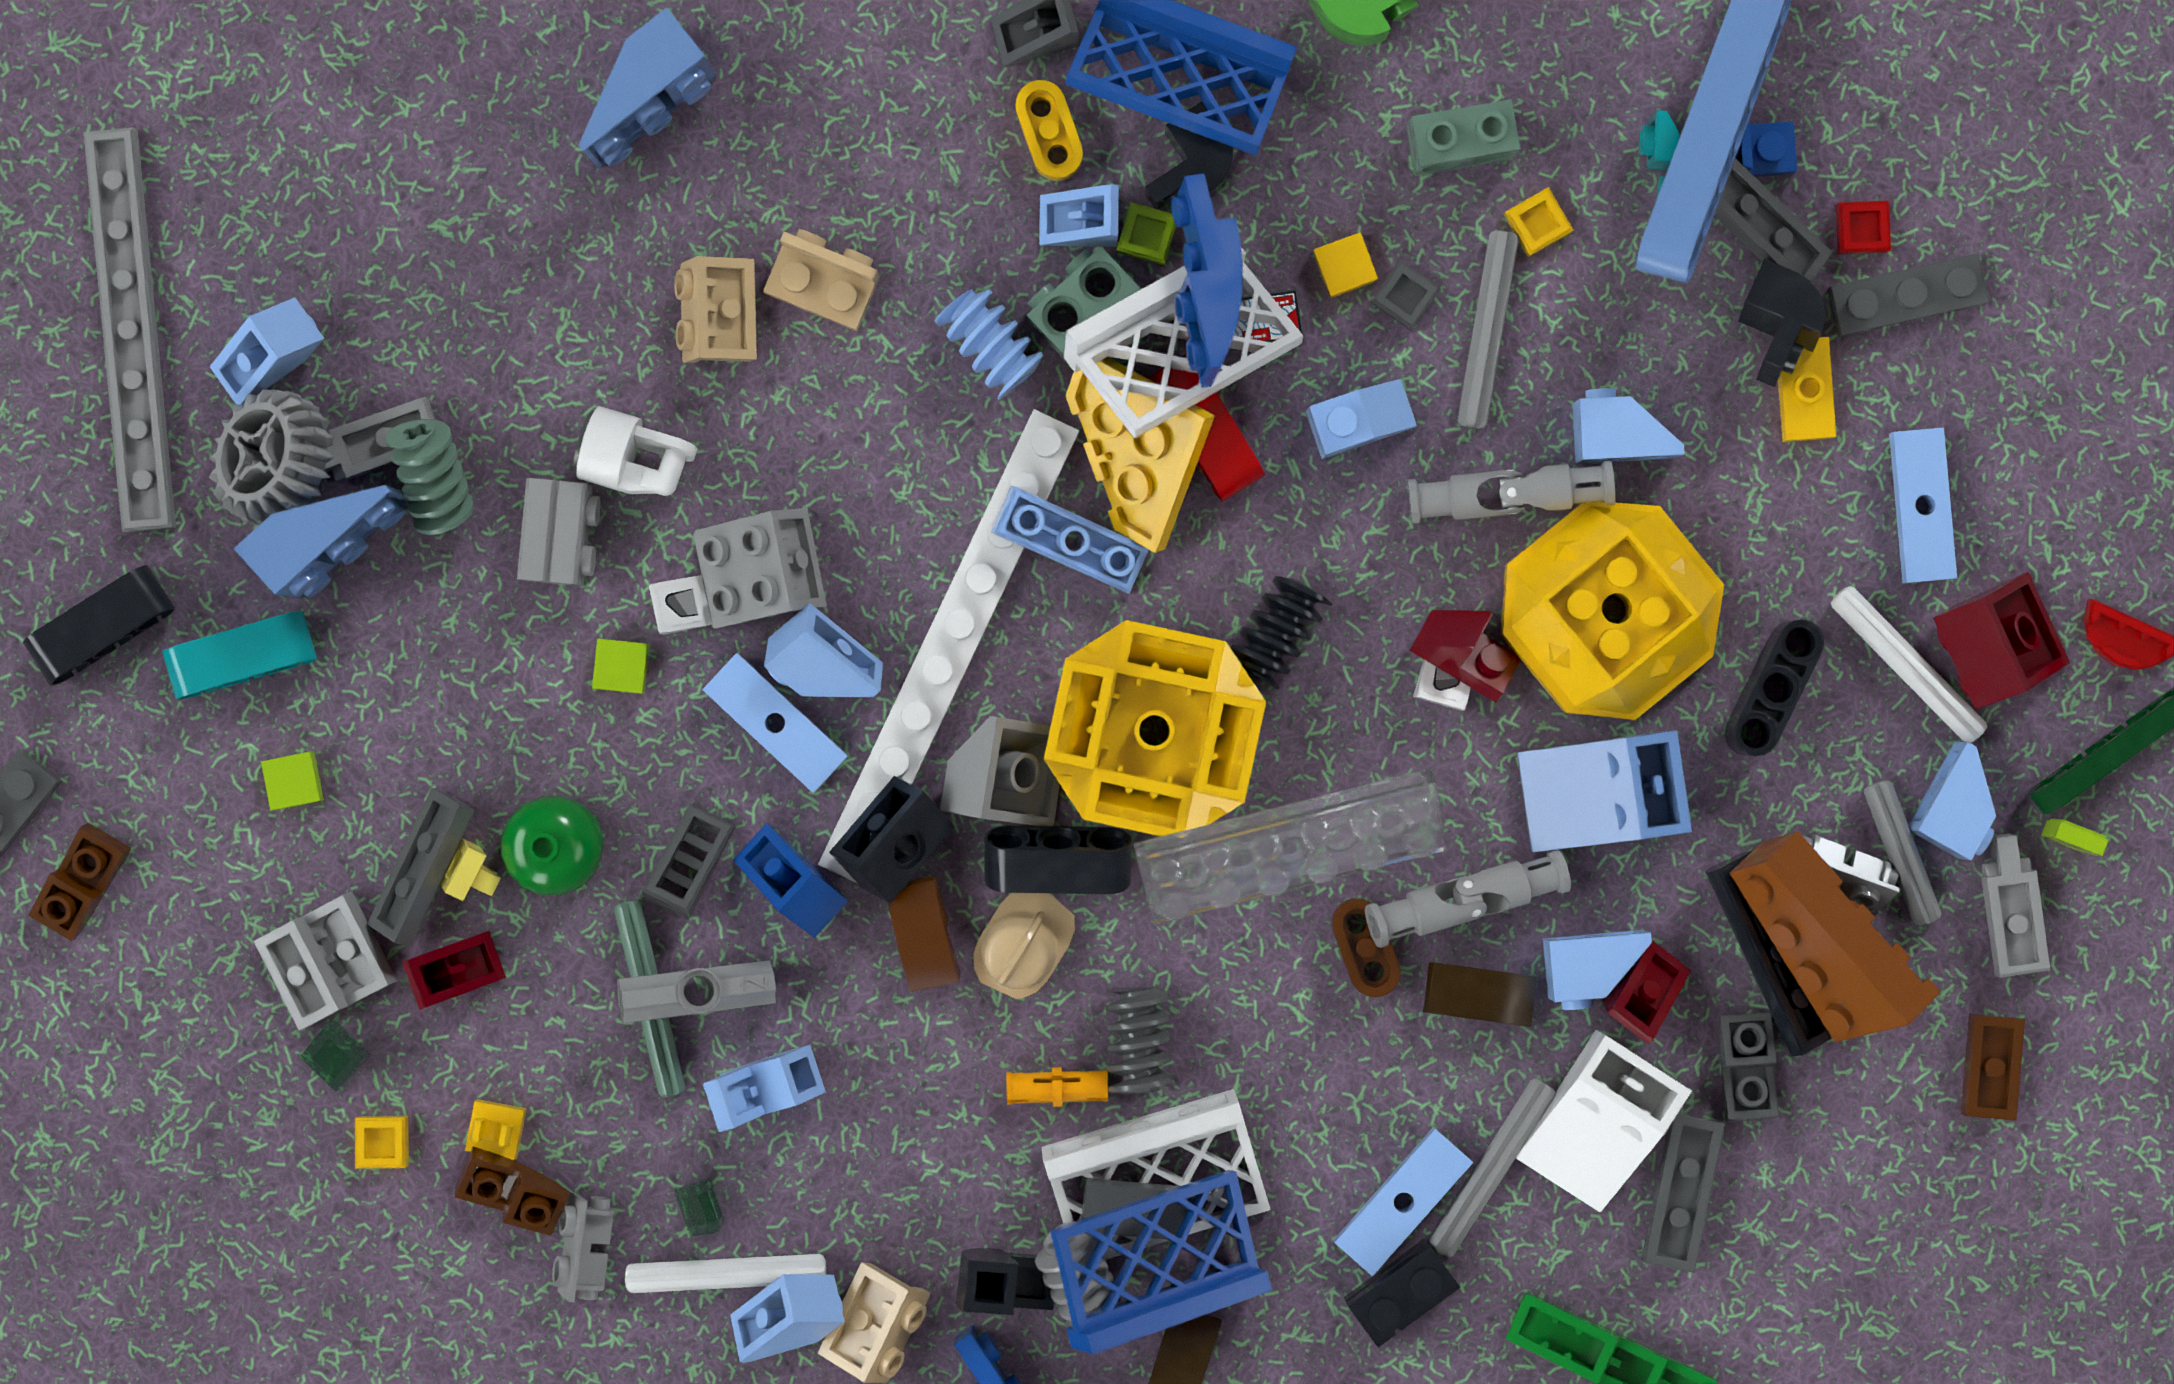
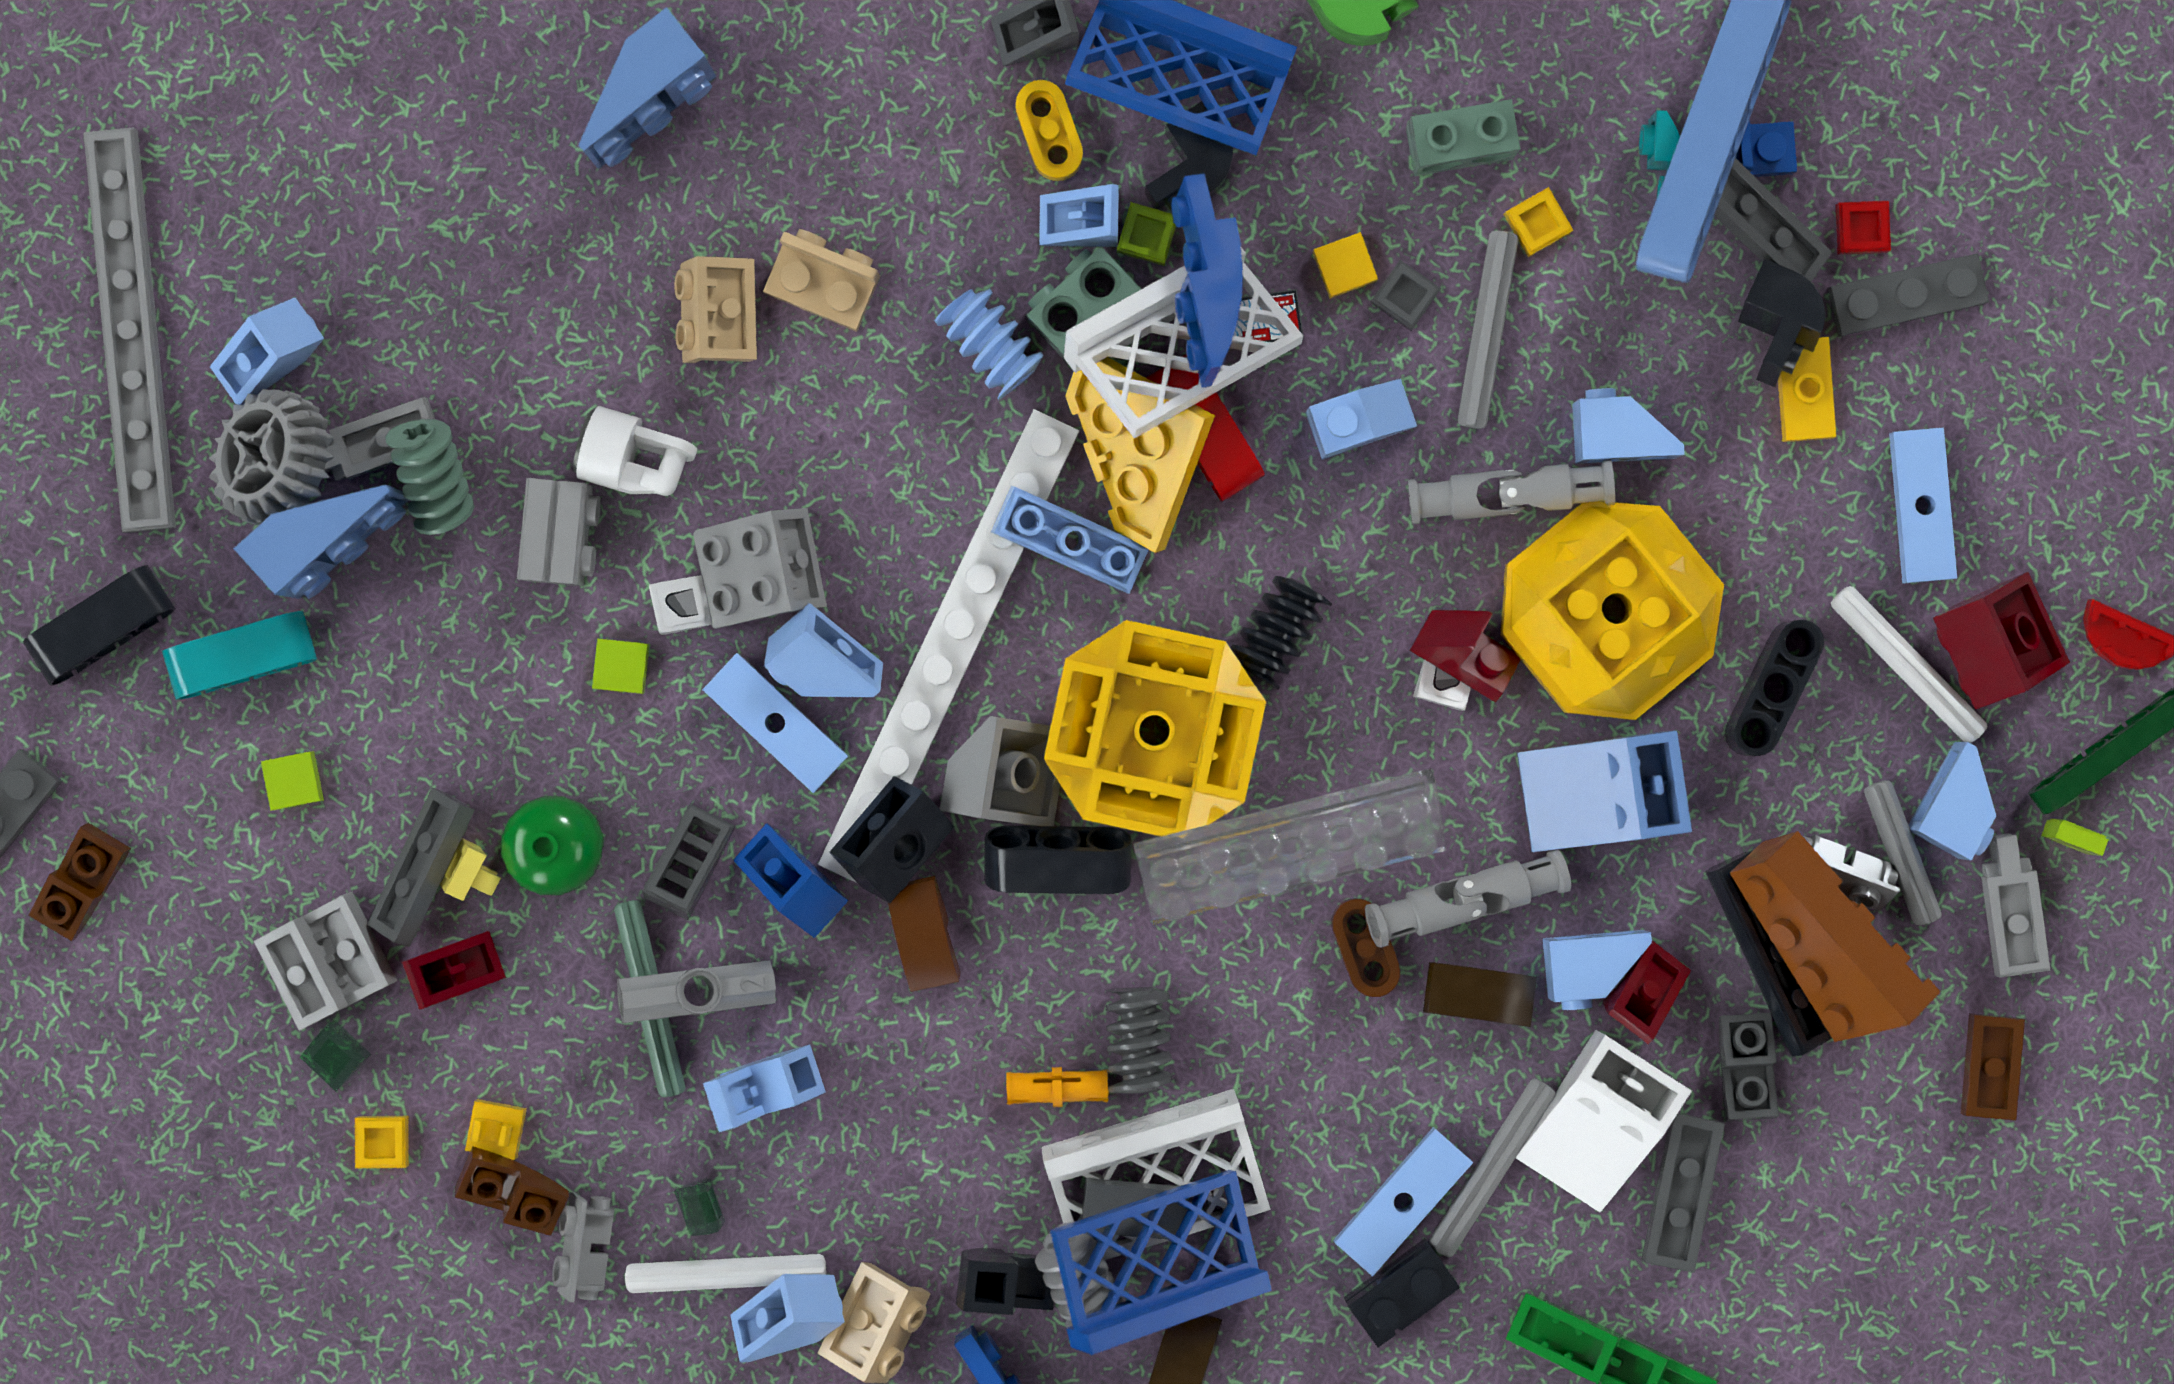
(1023, 943): tan piece -> none

